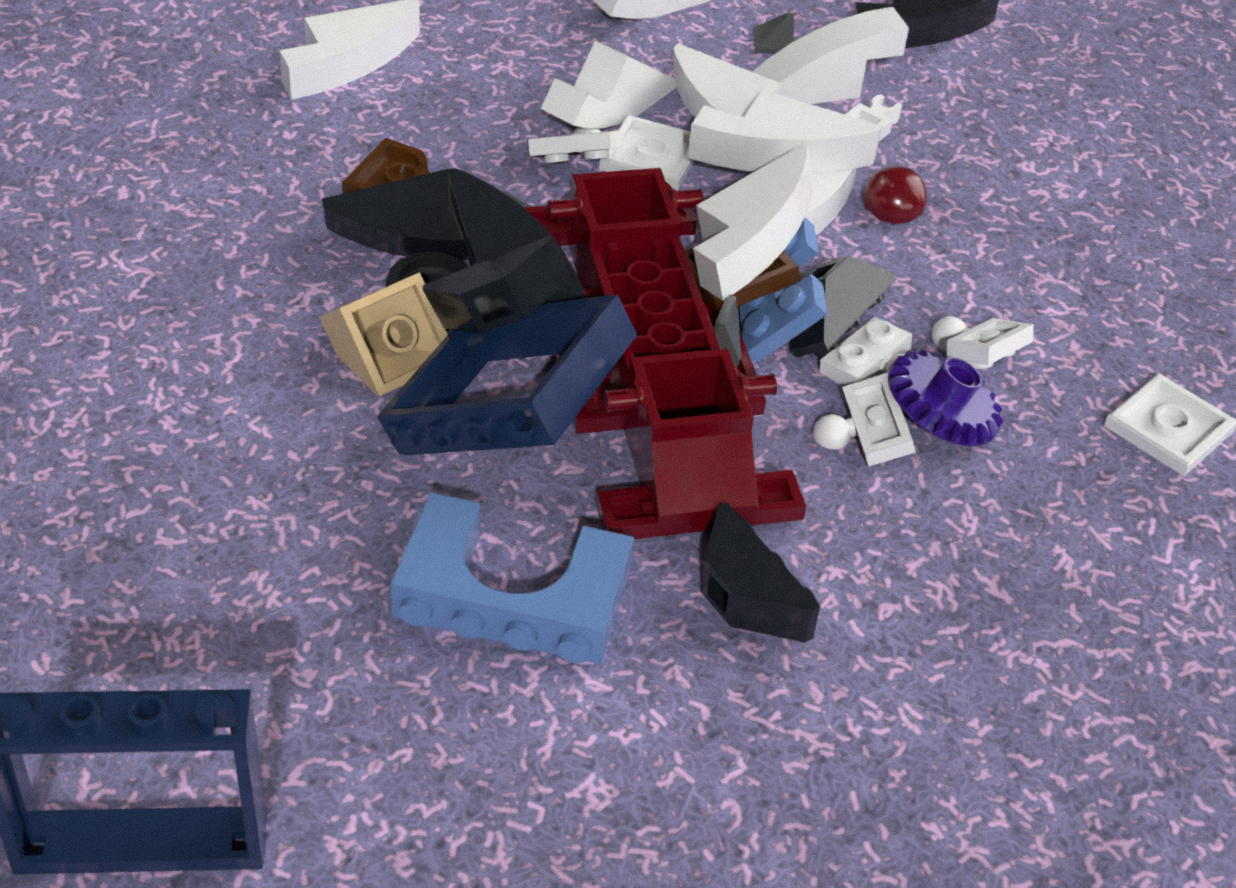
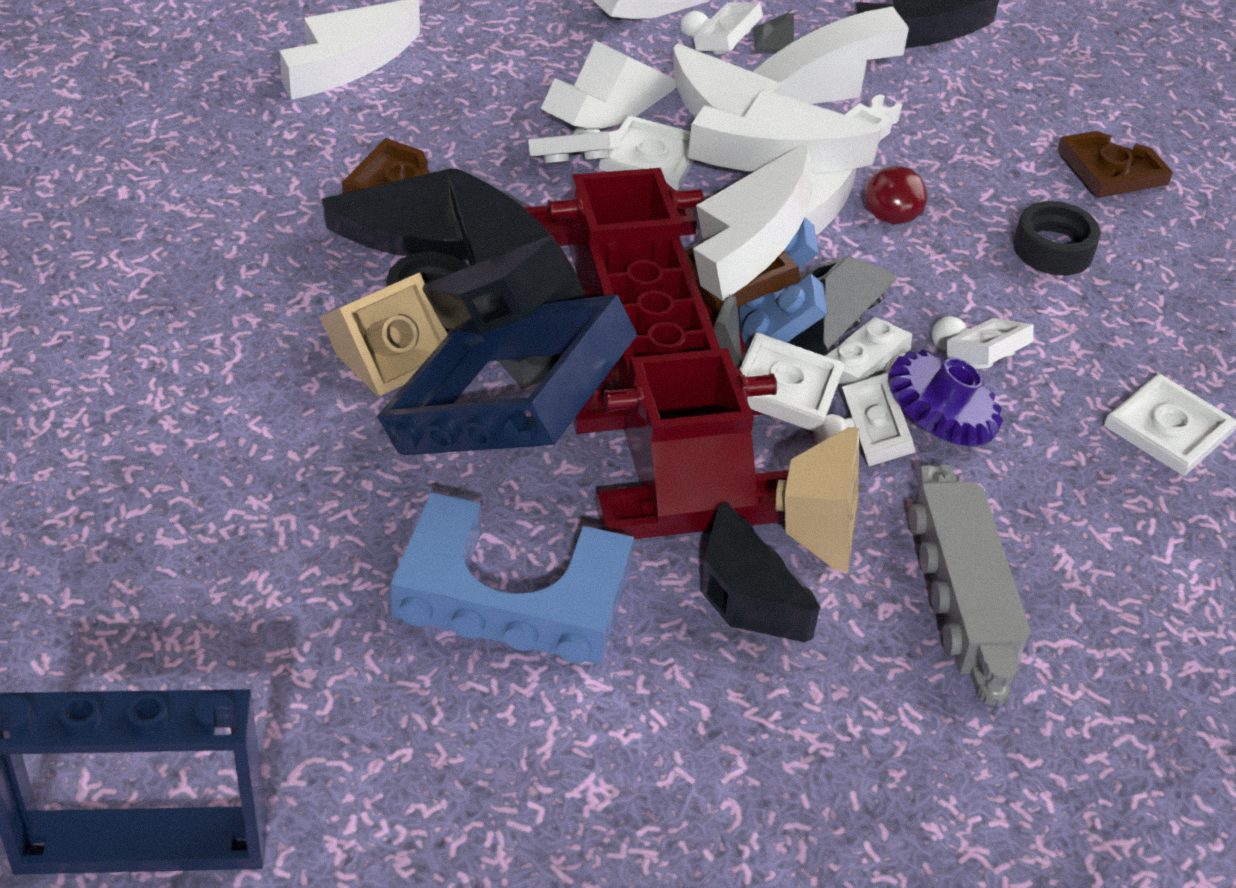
(528, 370): none -> dark grey slope
(724, 28): none -> white plate
(803, 381): none -> white tile
(823, 498): none -> tan slope
(970, 581): none -> light grey hinge
(1053, 256): none -> black tyre
(1111, 167): none -> reddish brown plate

